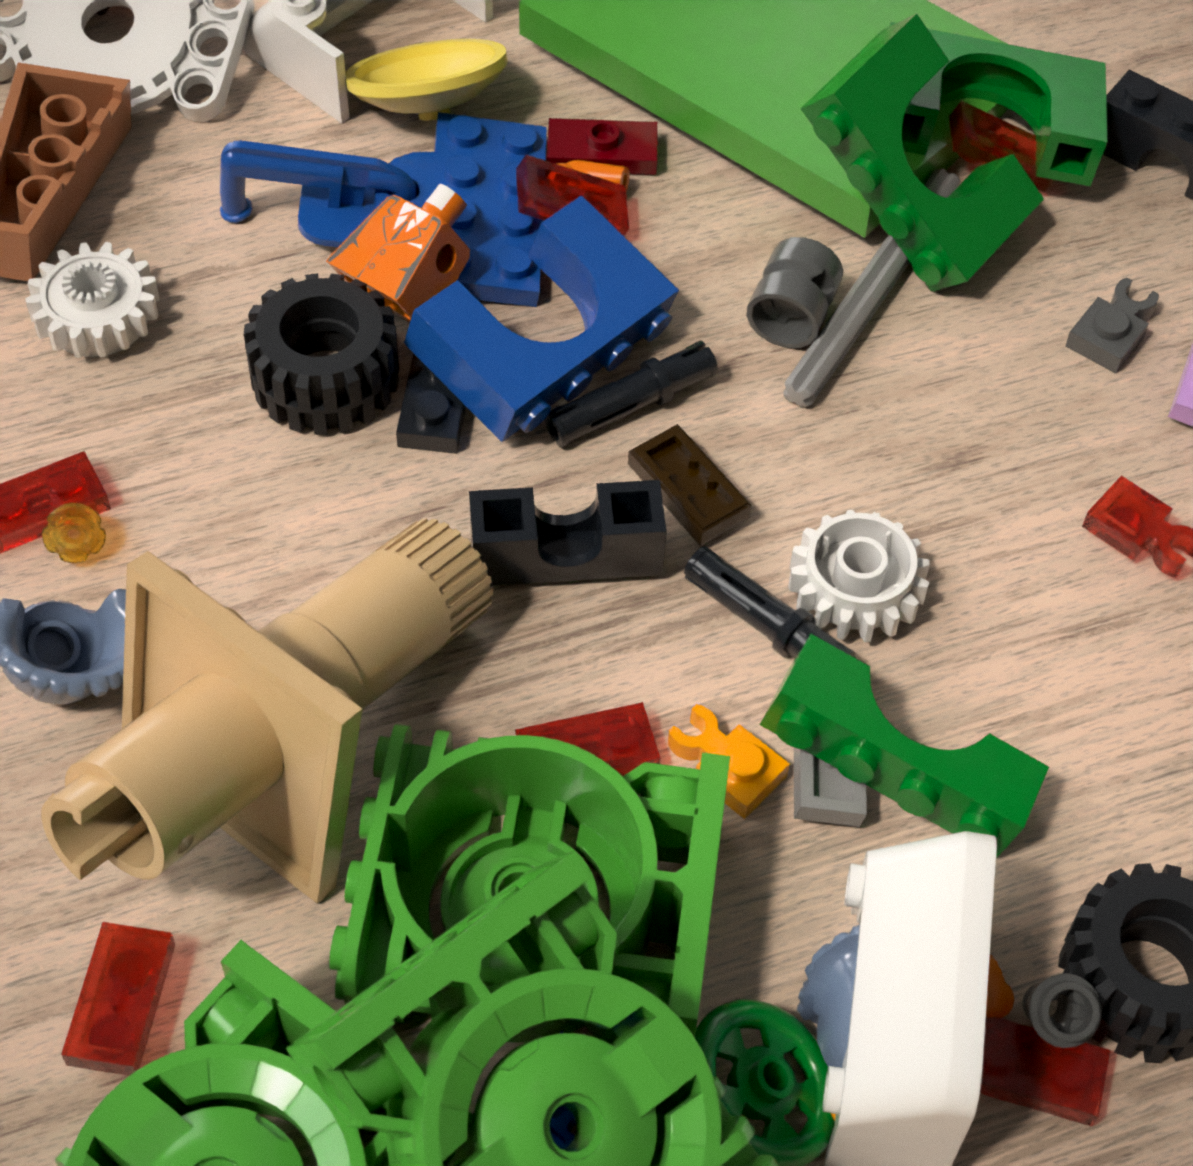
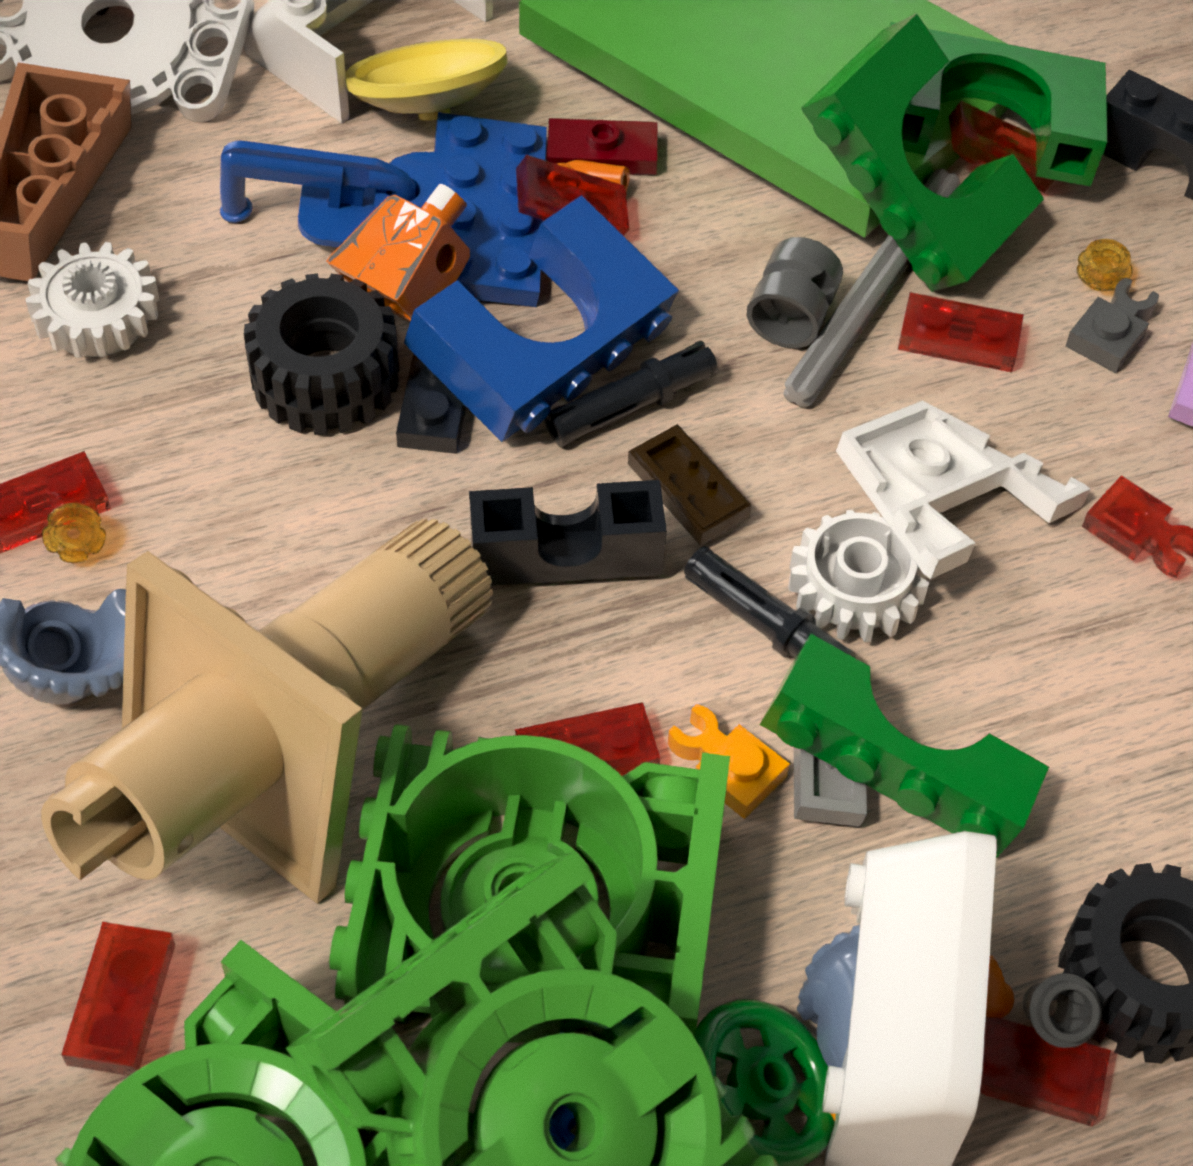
(929, 462): none -> white wing
(961, 332): none -> clear red plate
(1104, 264): none -> clear yellow plate

